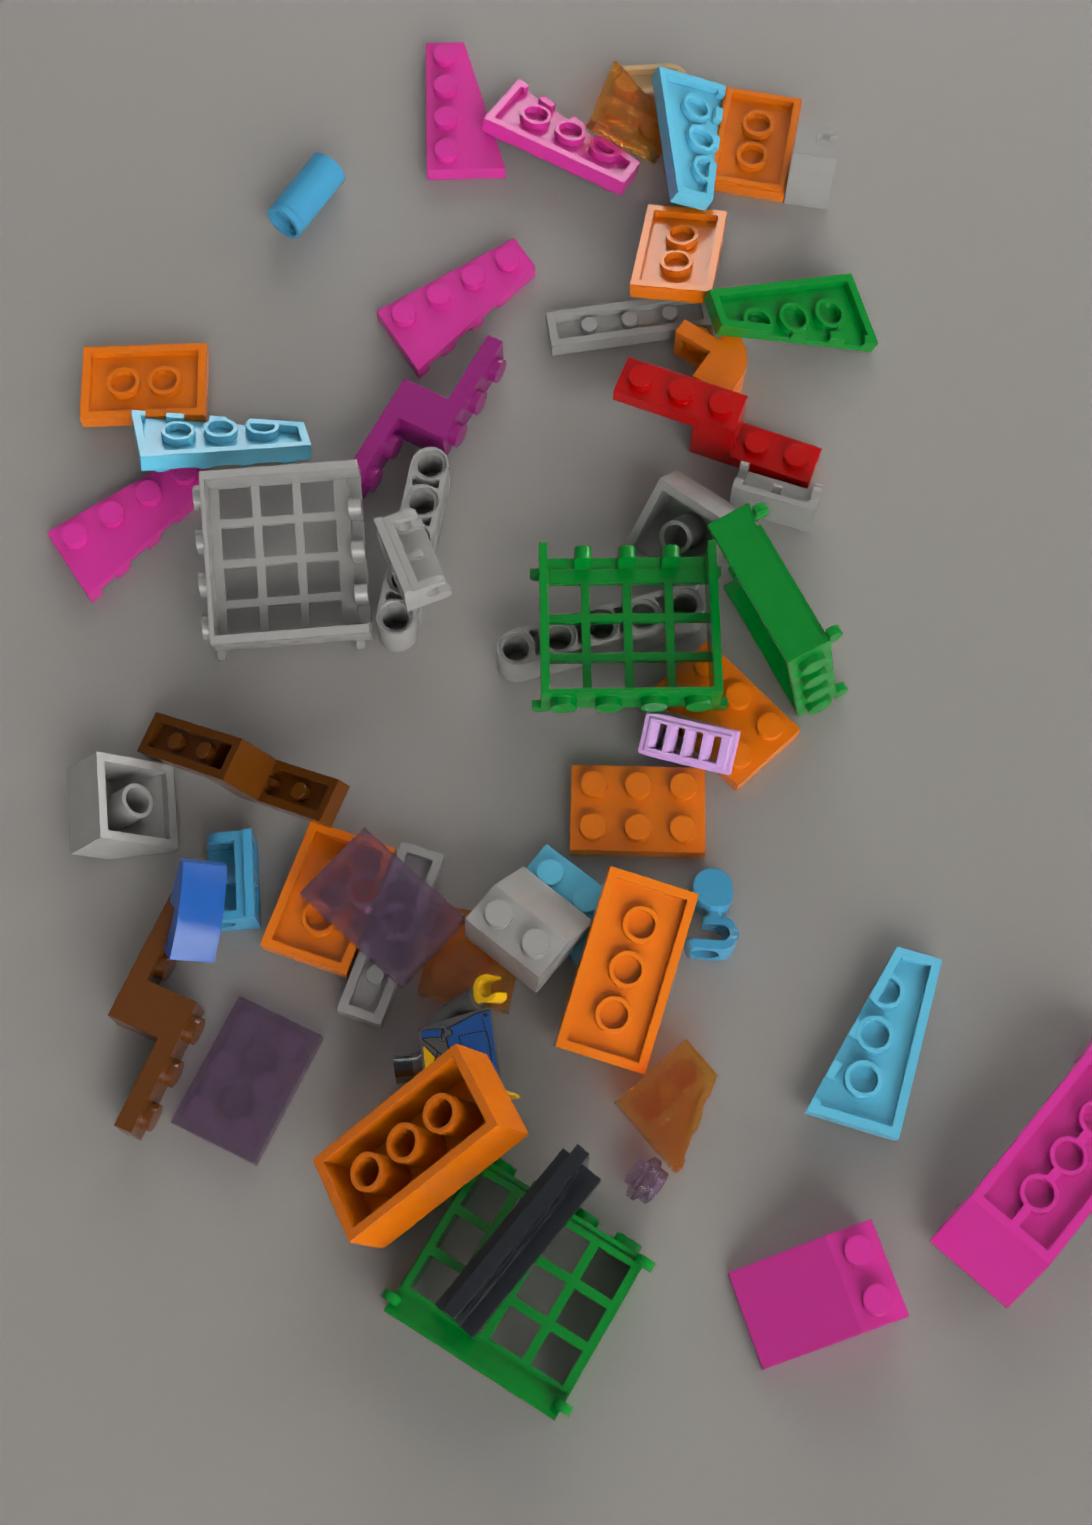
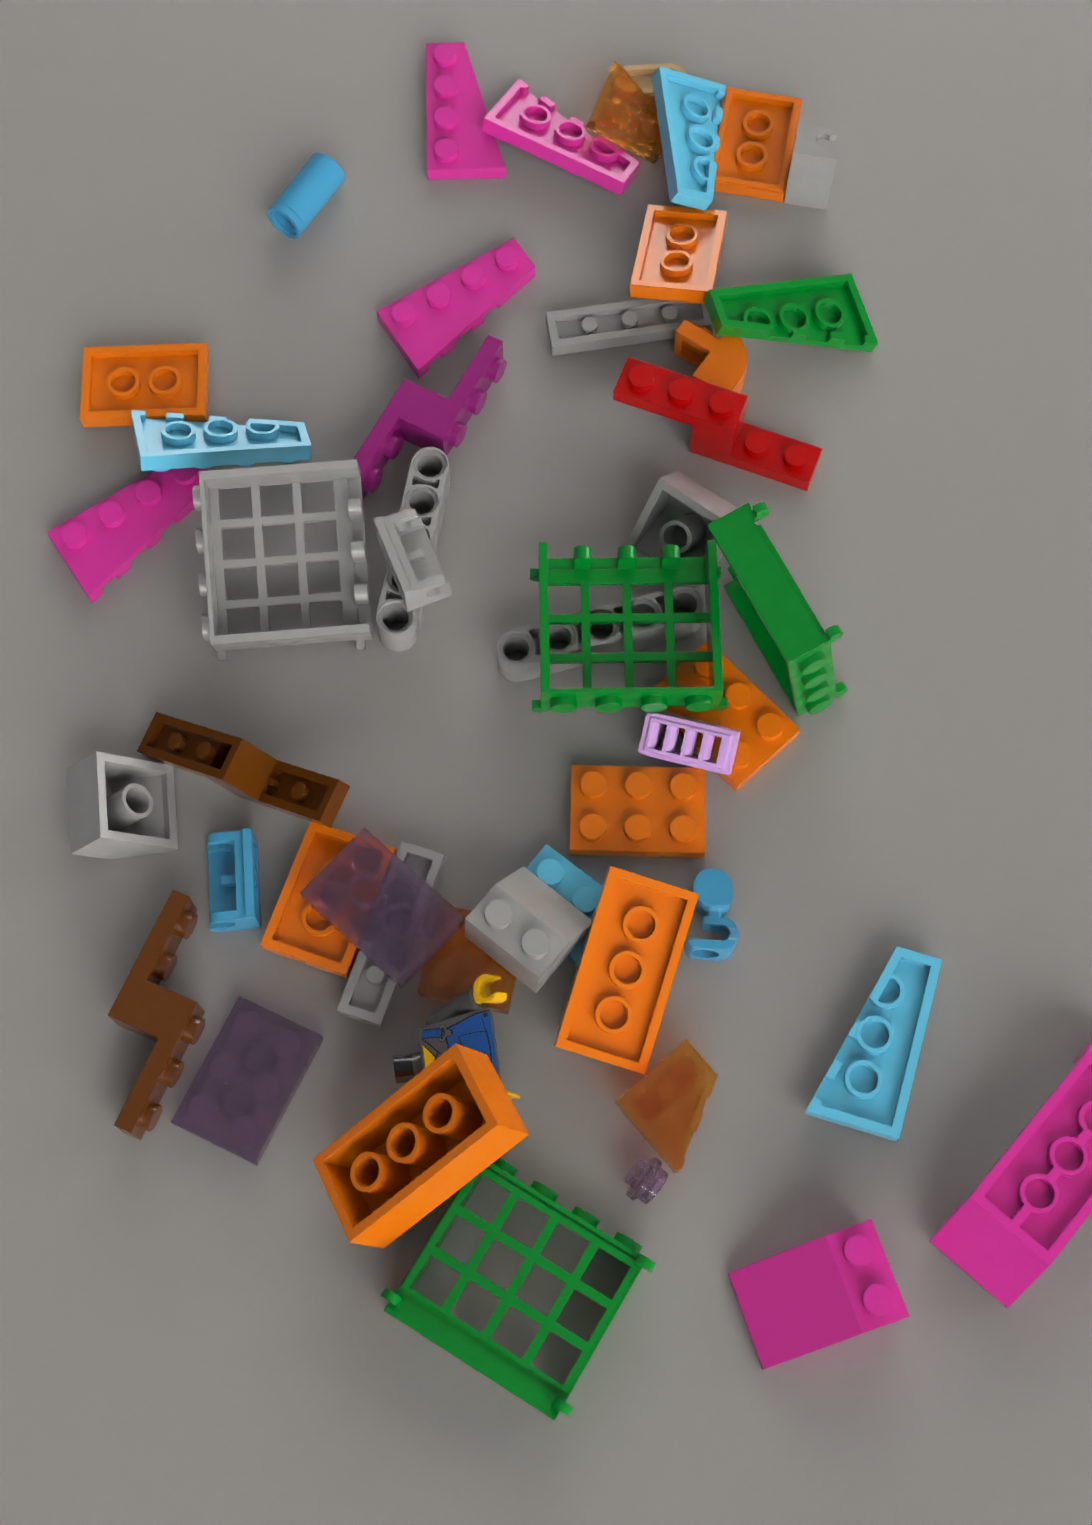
(198, 911): blue slope -> none
(519, 1241): black fence -> none
(787, 503): light grey hinge -> none

